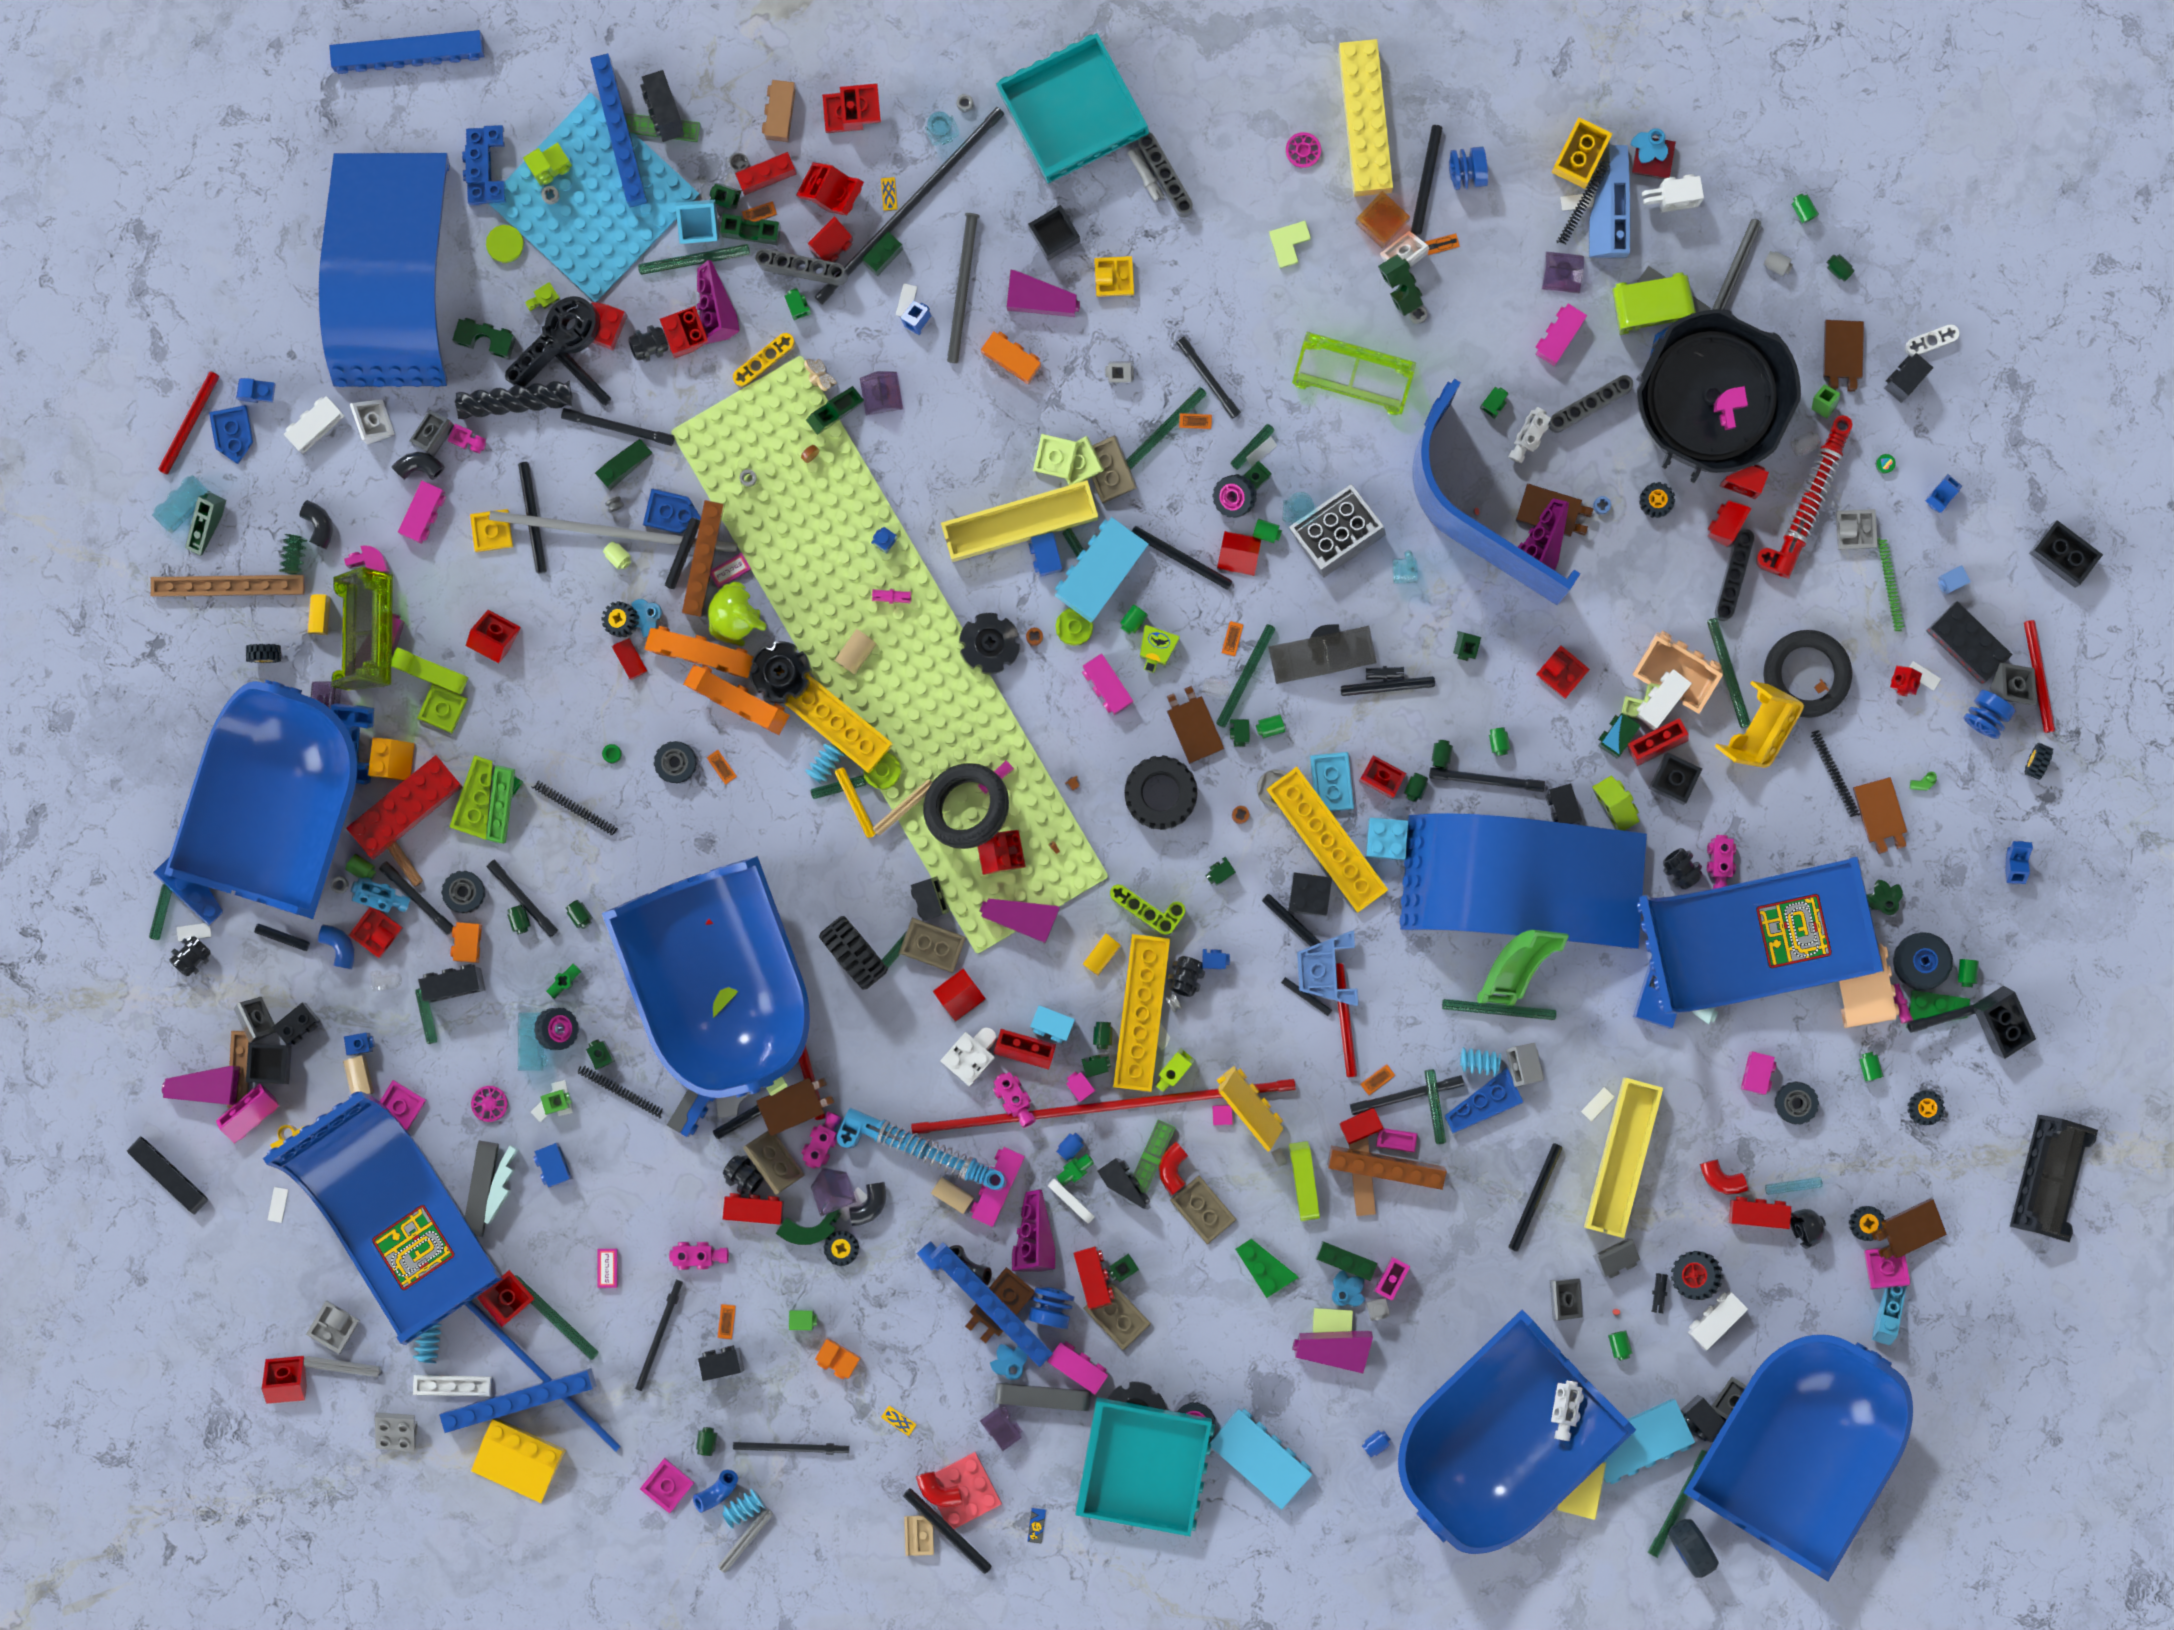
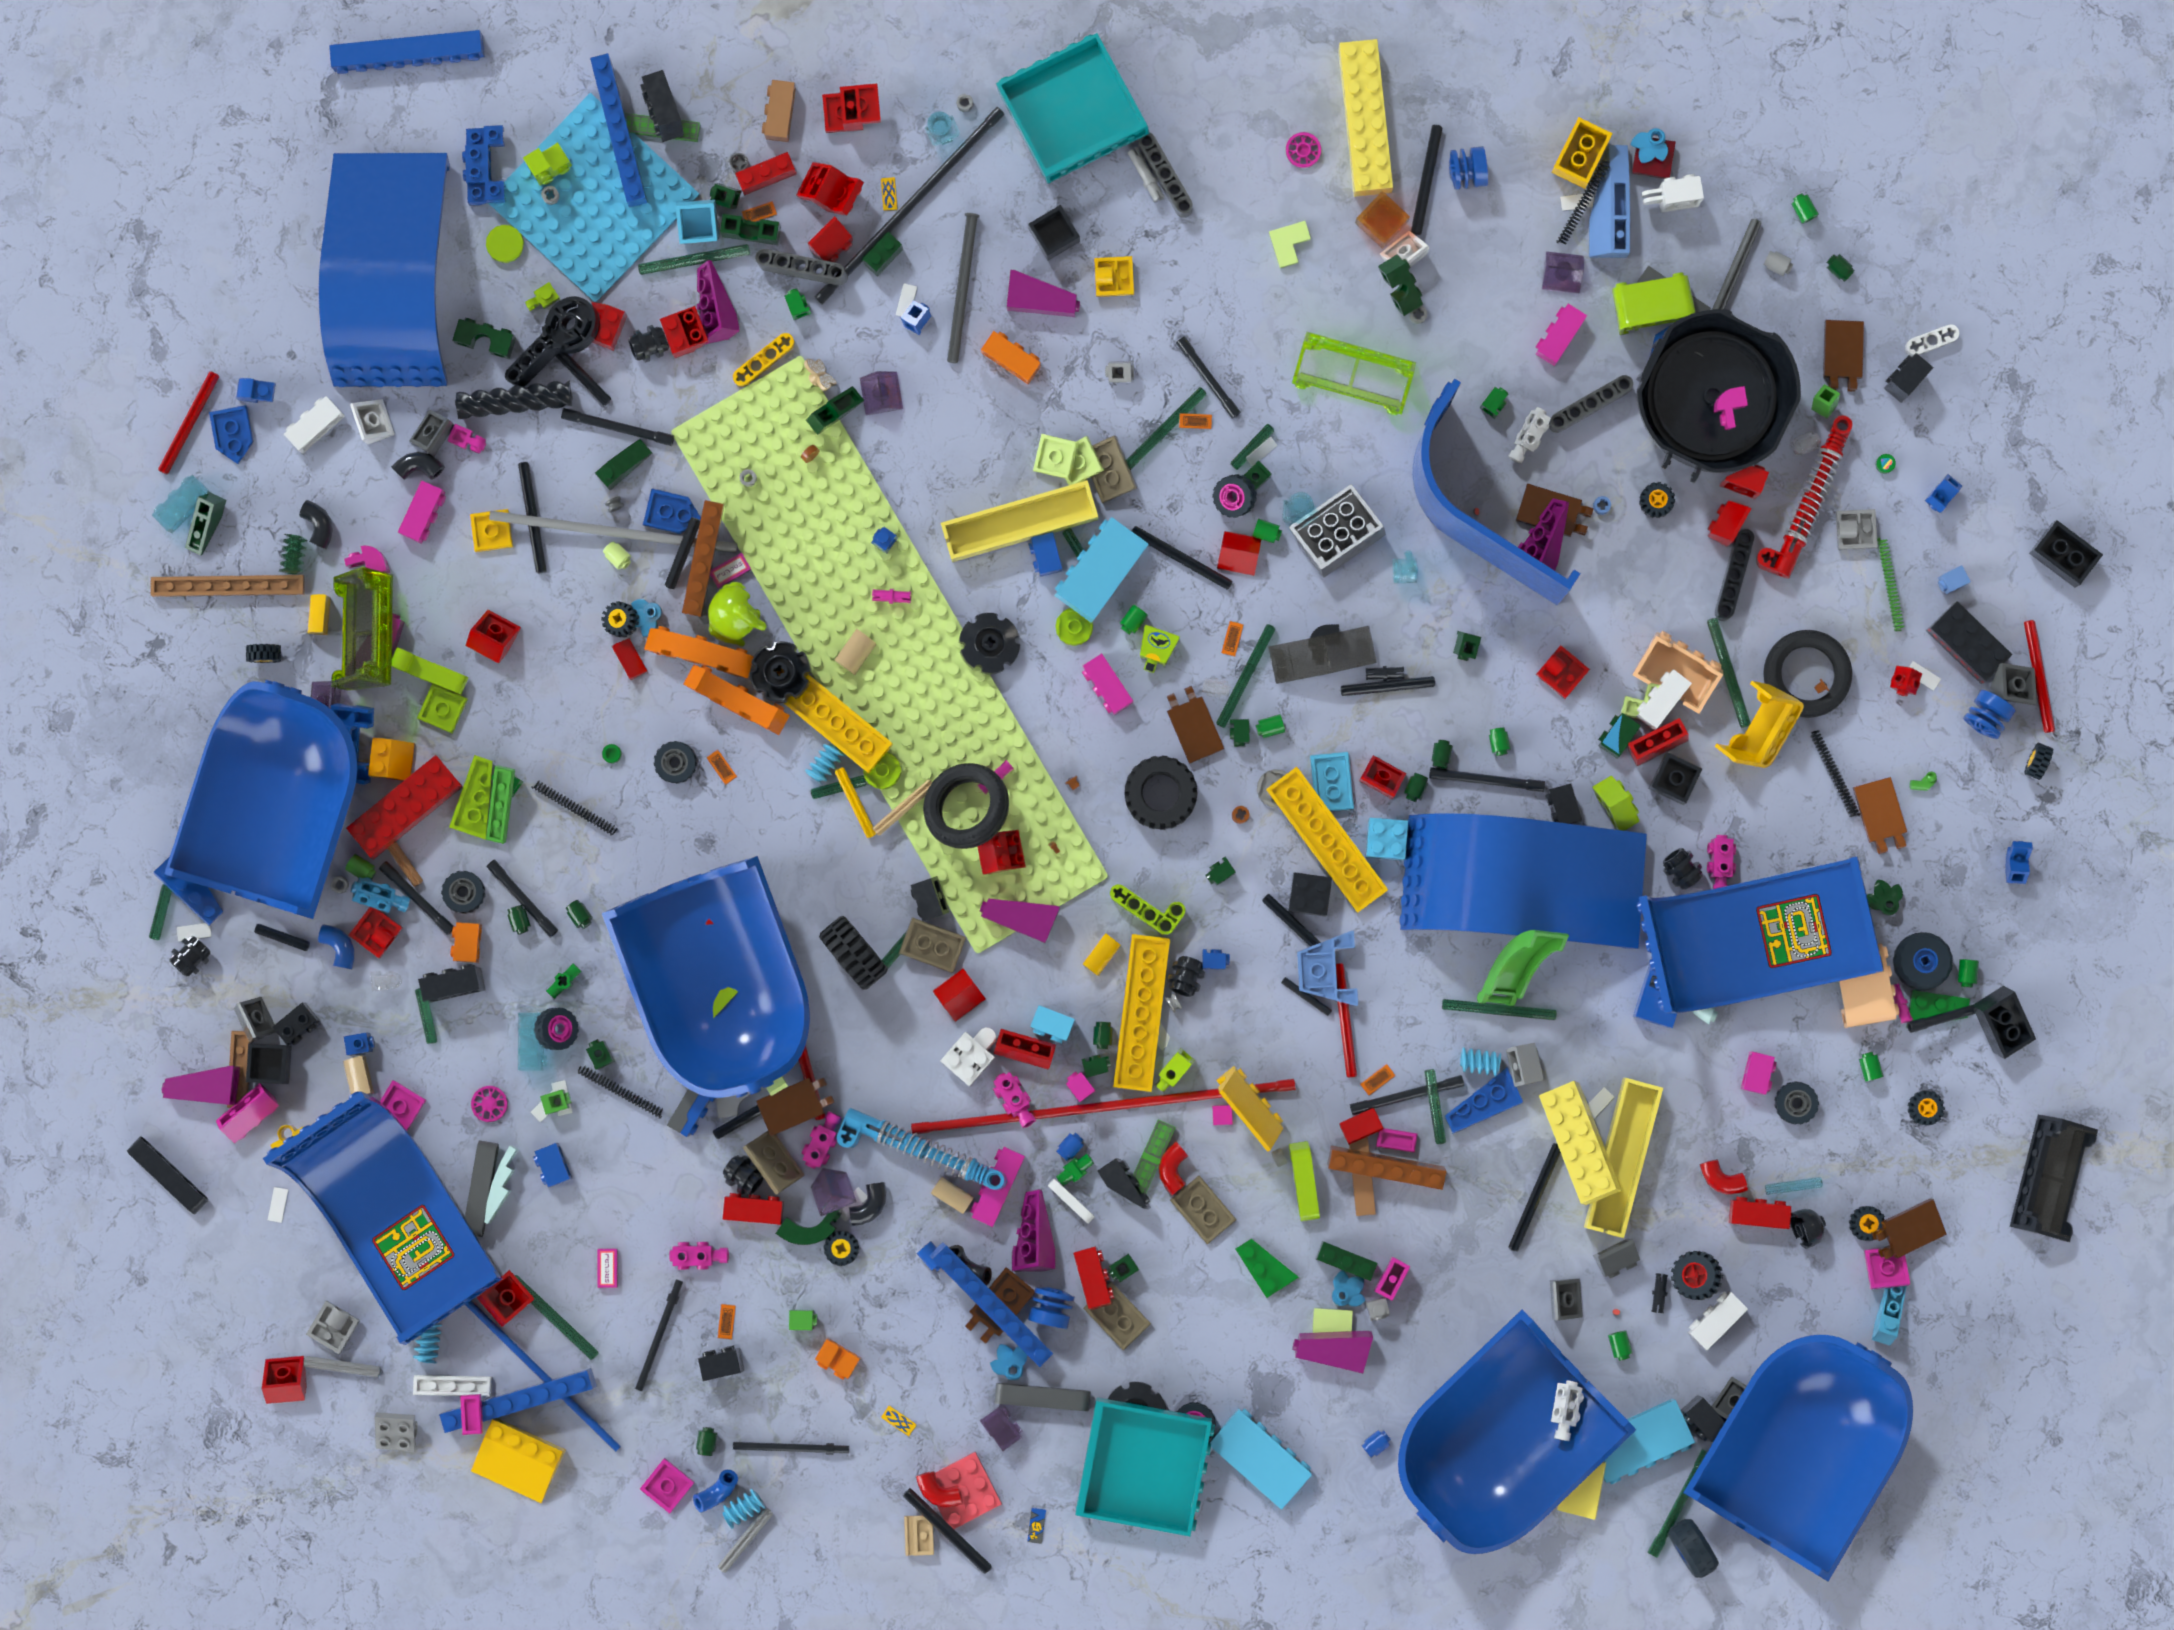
(471, 1414): none -> dark pink tile
(1034, 642): dark orange bush -> none
(1078, 1367): dark pink brick -> none
(1442, 244): orange sticker -> none
(1580, 1143): none -> light yellow brick

